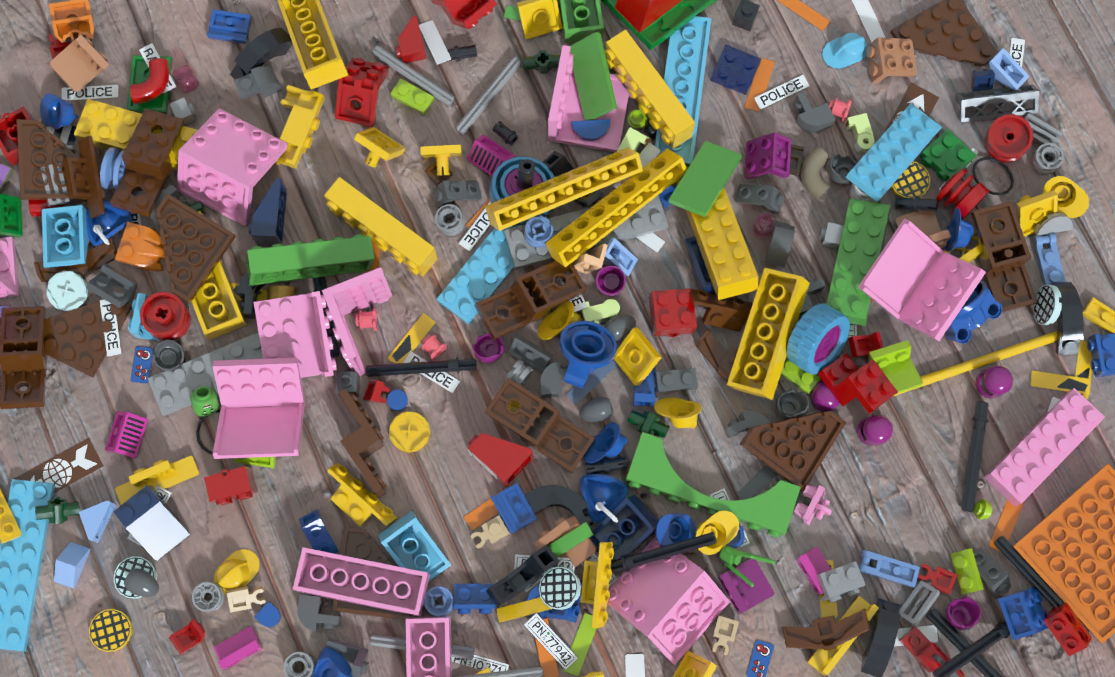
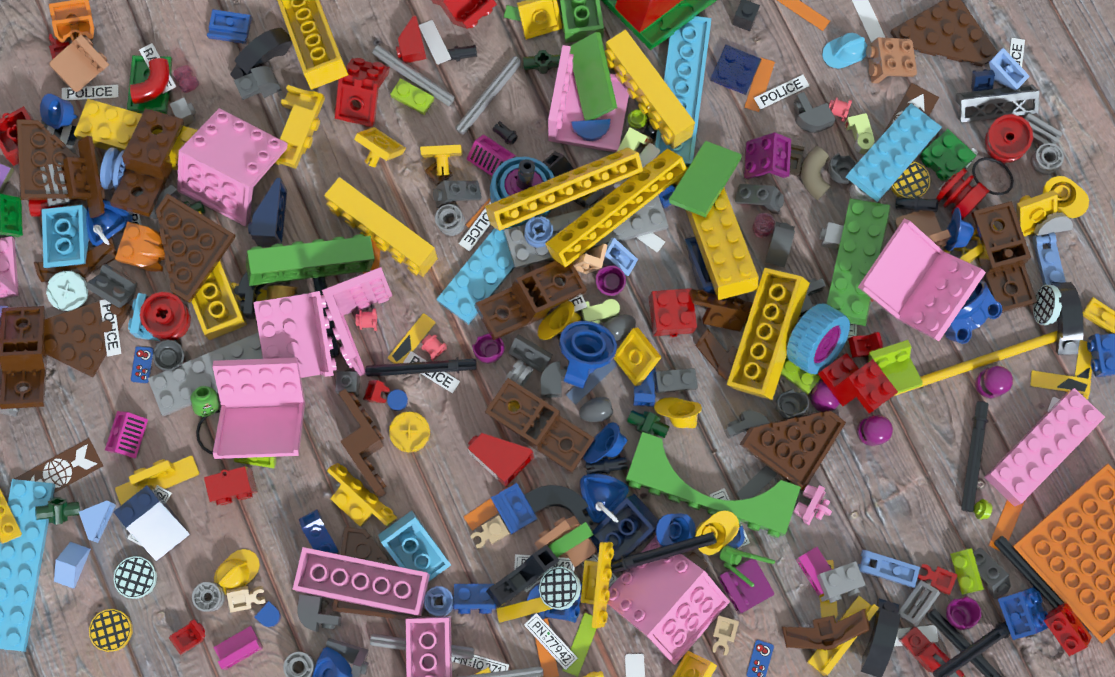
(141, 583): dark grey animal -> none

